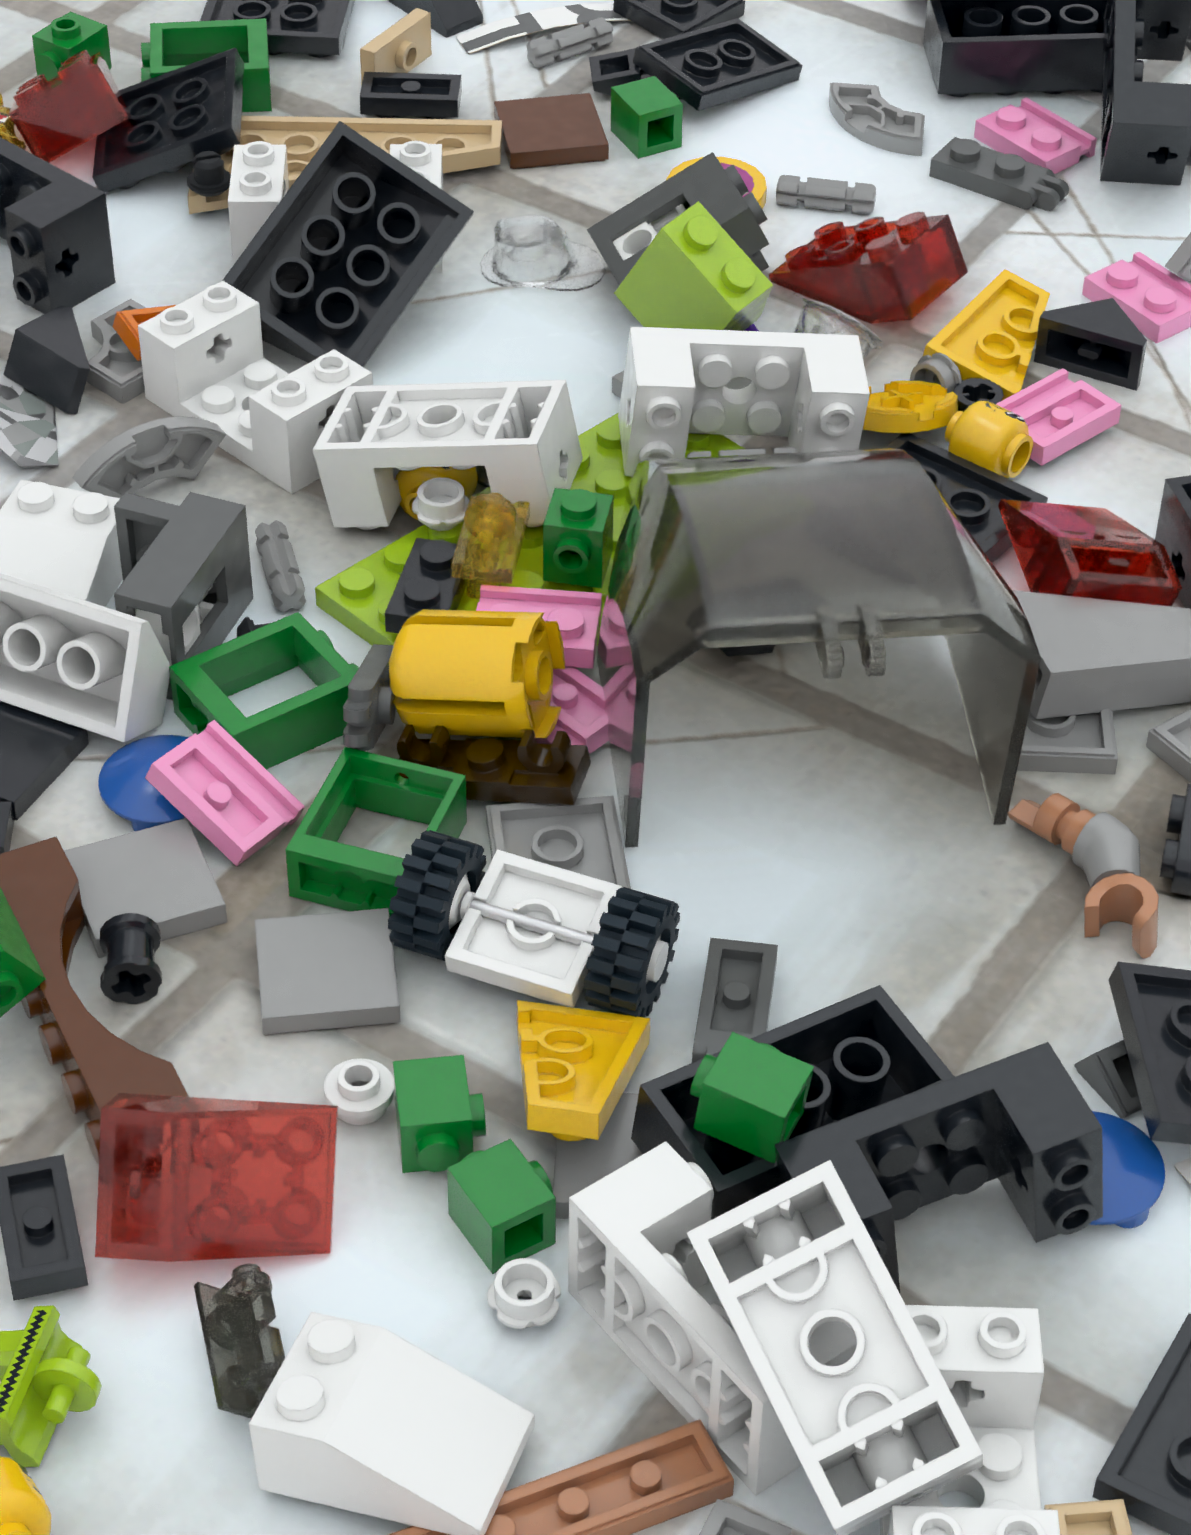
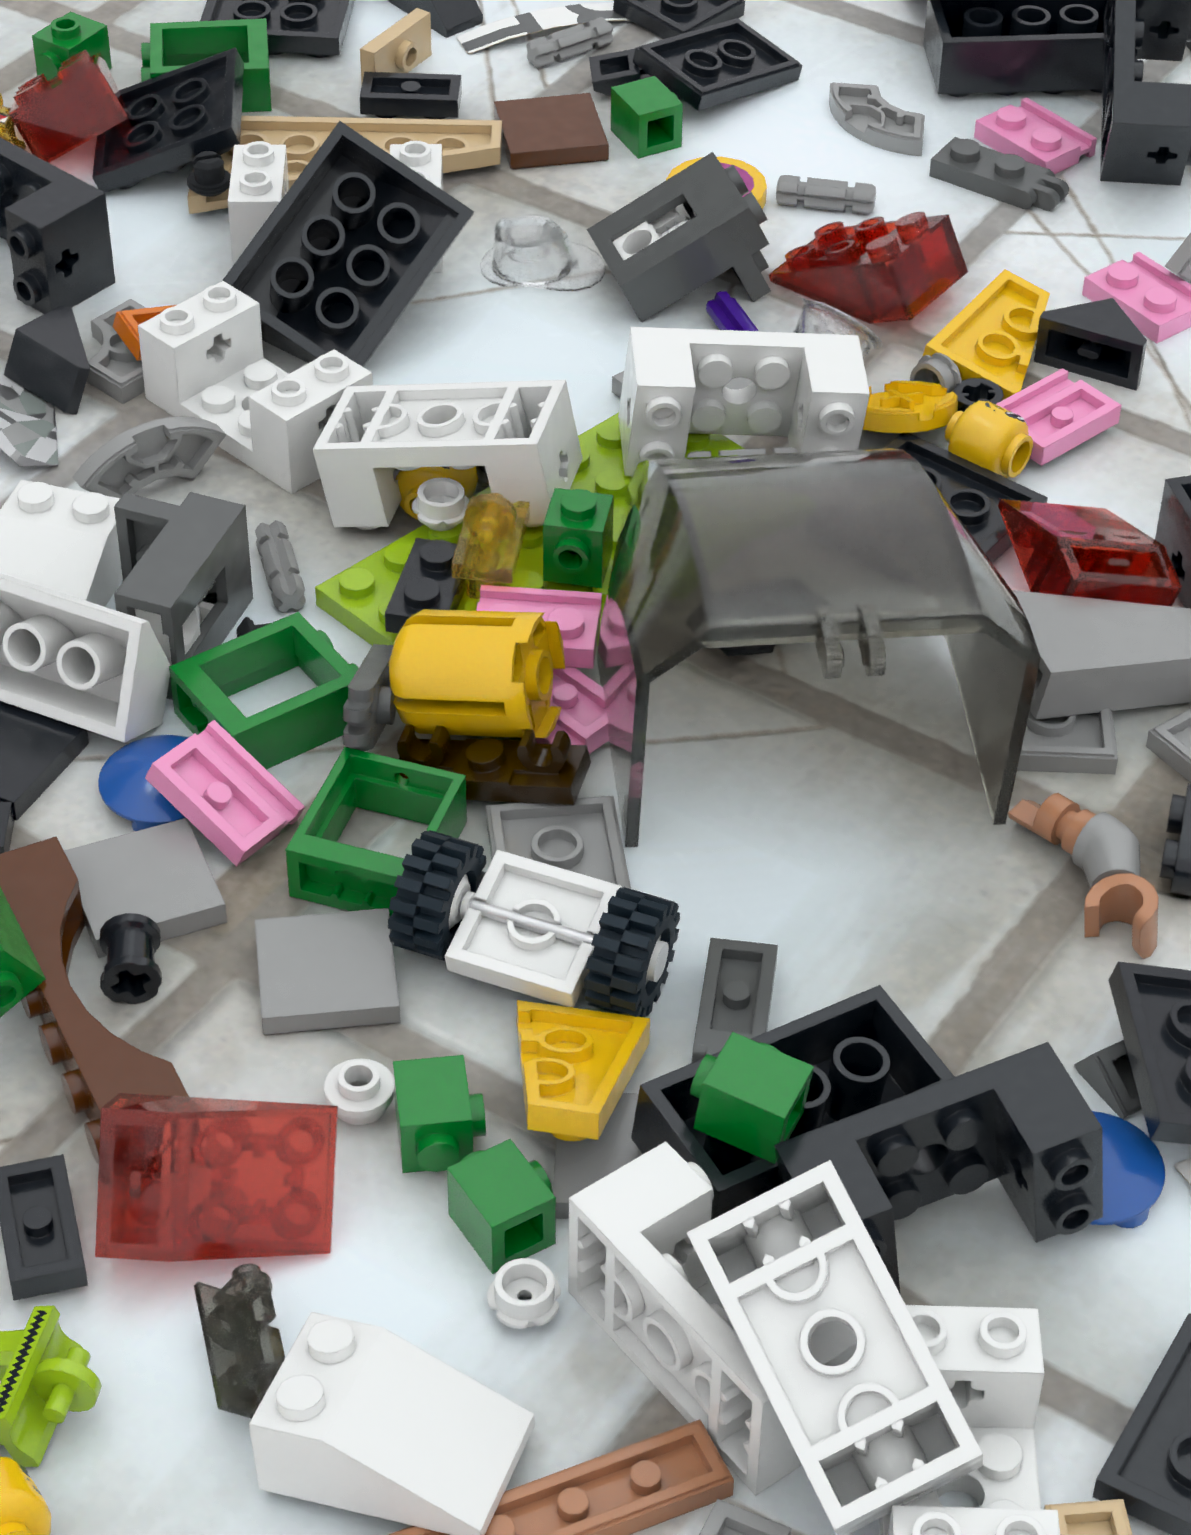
(695, 278): lime slope -> none

